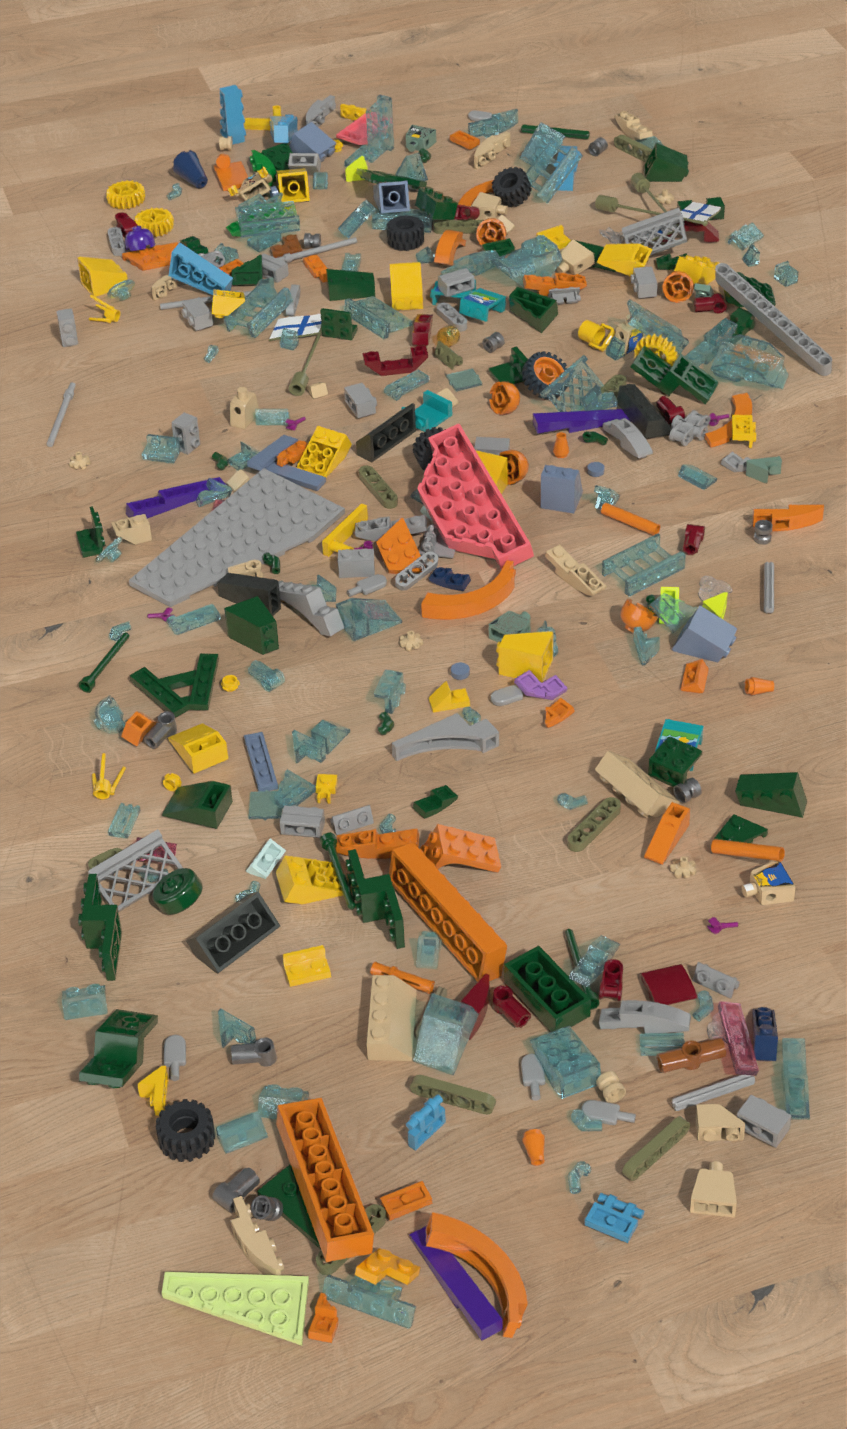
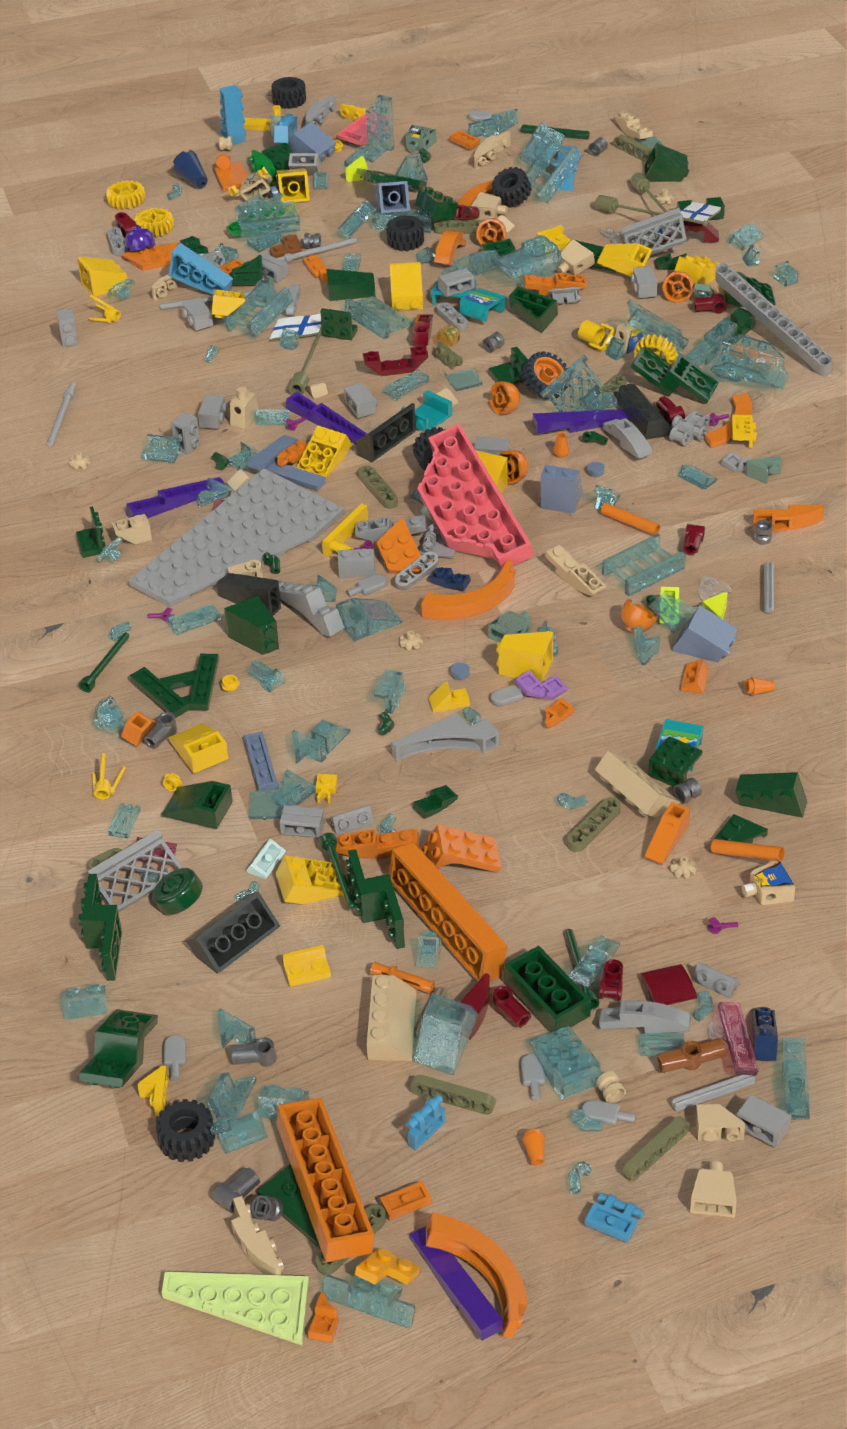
(212, 411): none -> light grey brick
(228, 1101): none -> clear light blue bracket
(288, 92): none -> black tyre
(323, 416): none -> dark purple slope

